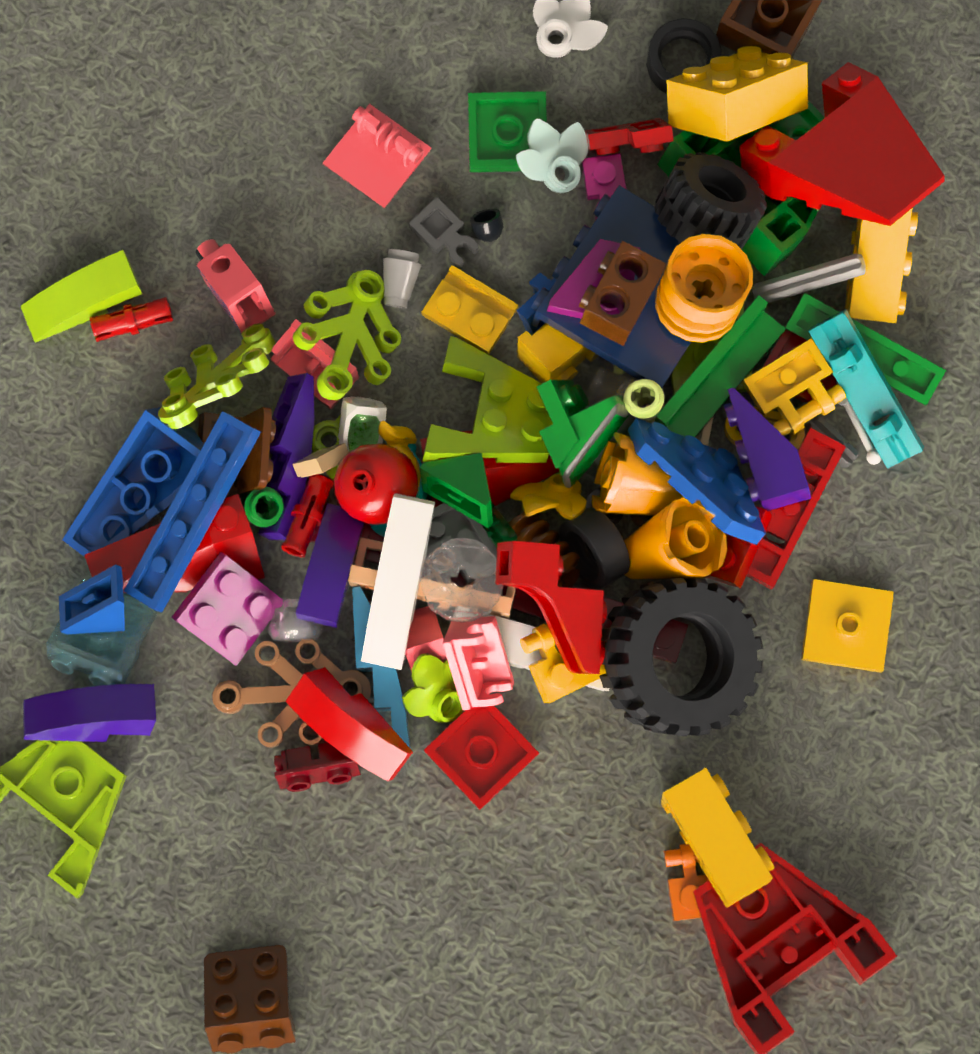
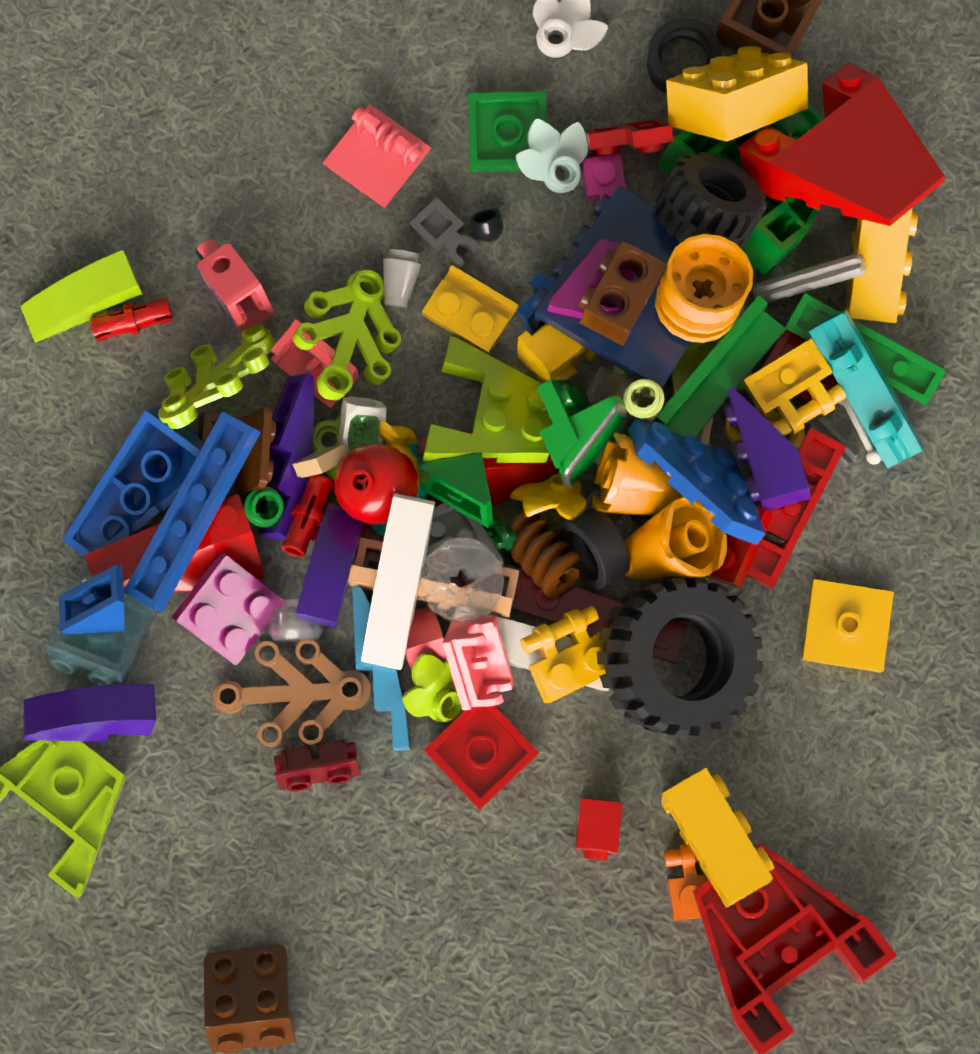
(348, 723): slope -> none
(571, 613): red arch -> none
(598, 828): none -> red brick

